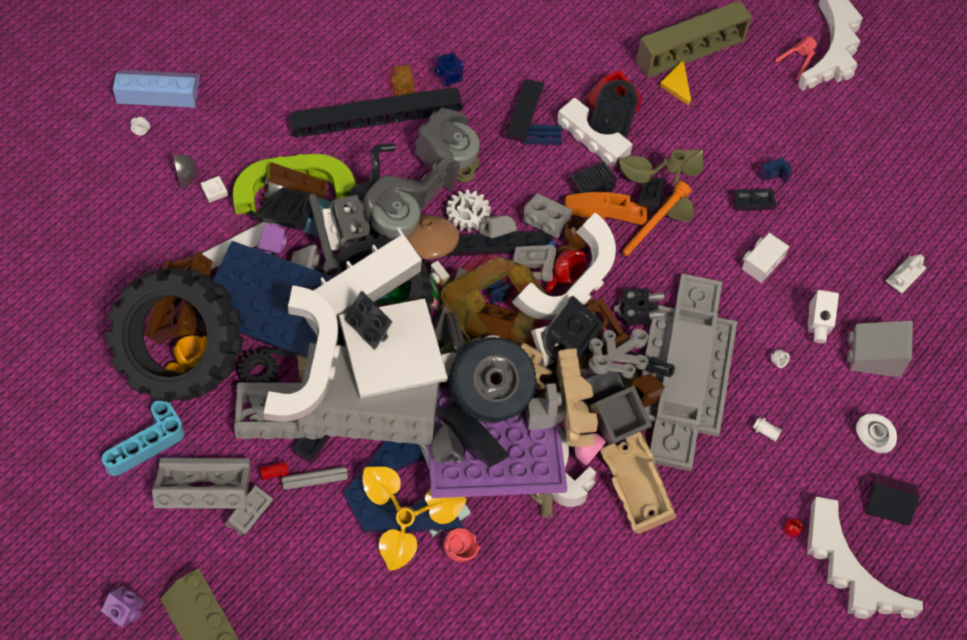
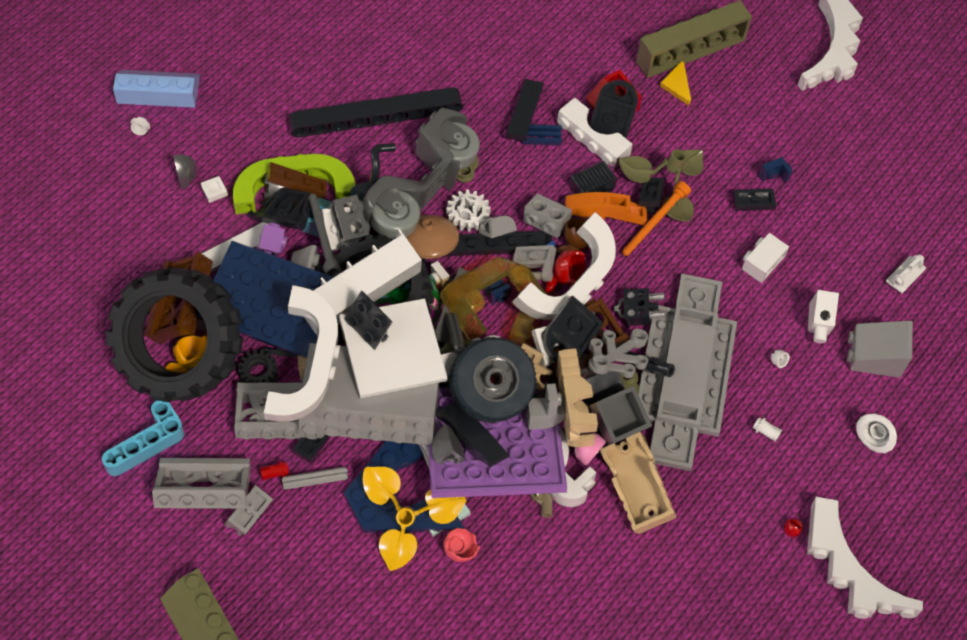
(123, 606): medium lavender brick -> none
(403, 80): clear yellow brick -> none
(449, 69): clear blue brick -> none
(497, 320): reddish brown slope -> none
(648, 389): reddish brown brick -> none
(805, 47): coral plant -> none
(892, 499): black slope -> none

